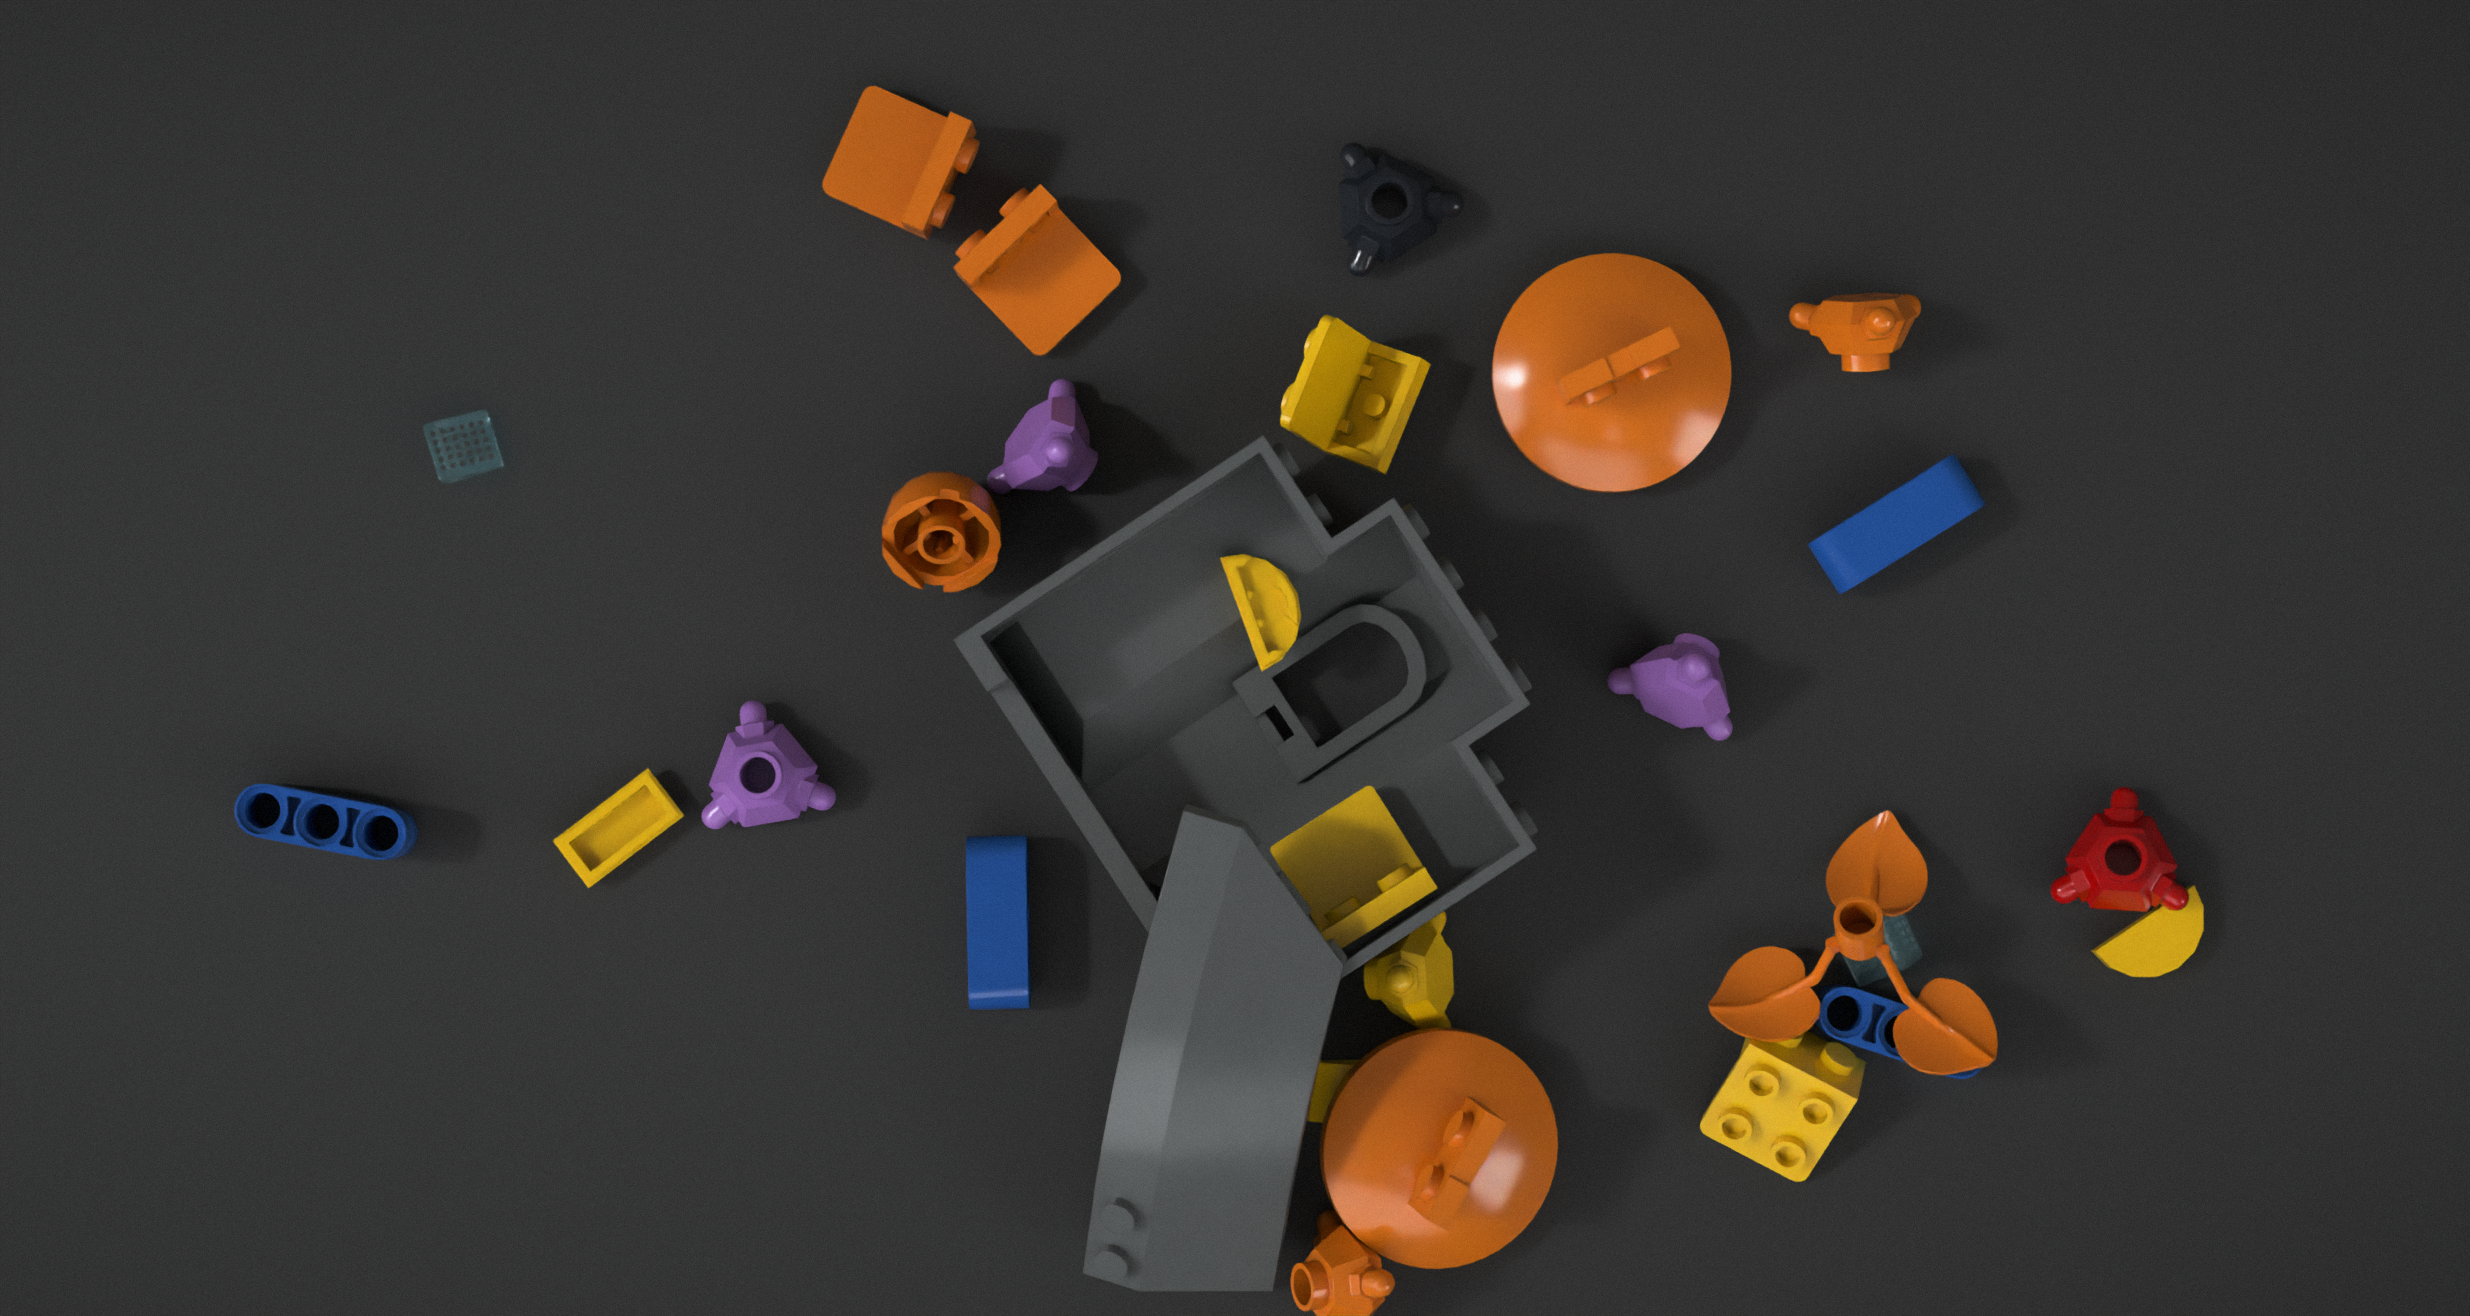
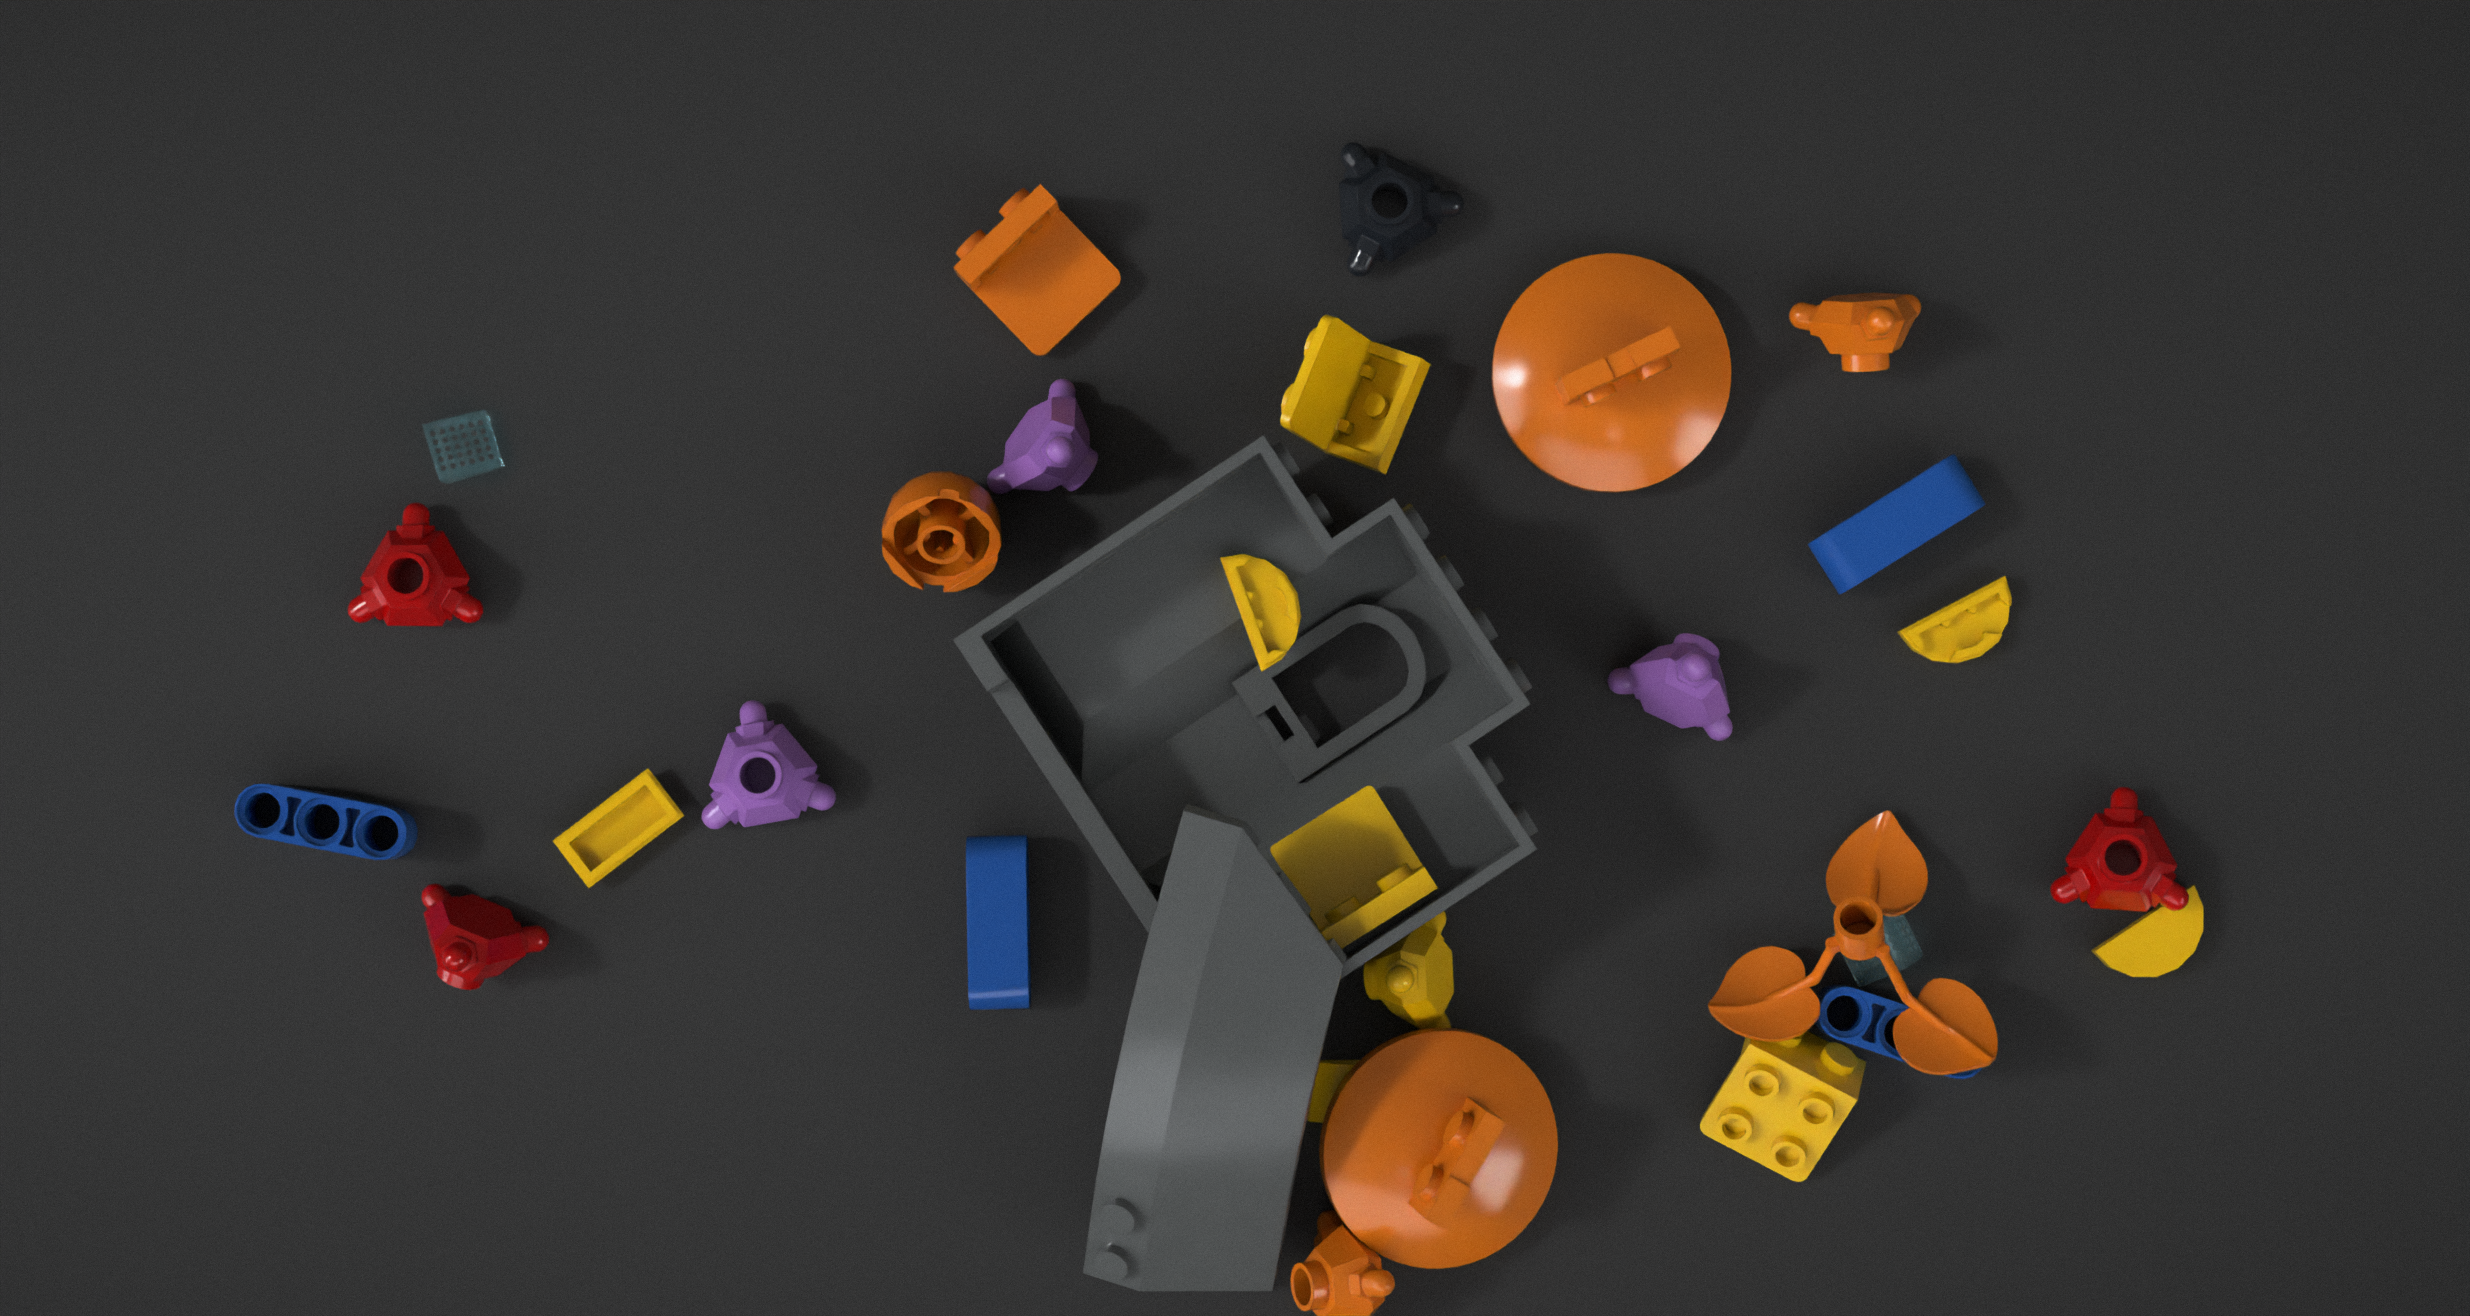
(415, 578): none -> red rock
(475, 937): none -> red rock
(901, 161): orange bracket -> none
(1963, 627): none -> yellow tile

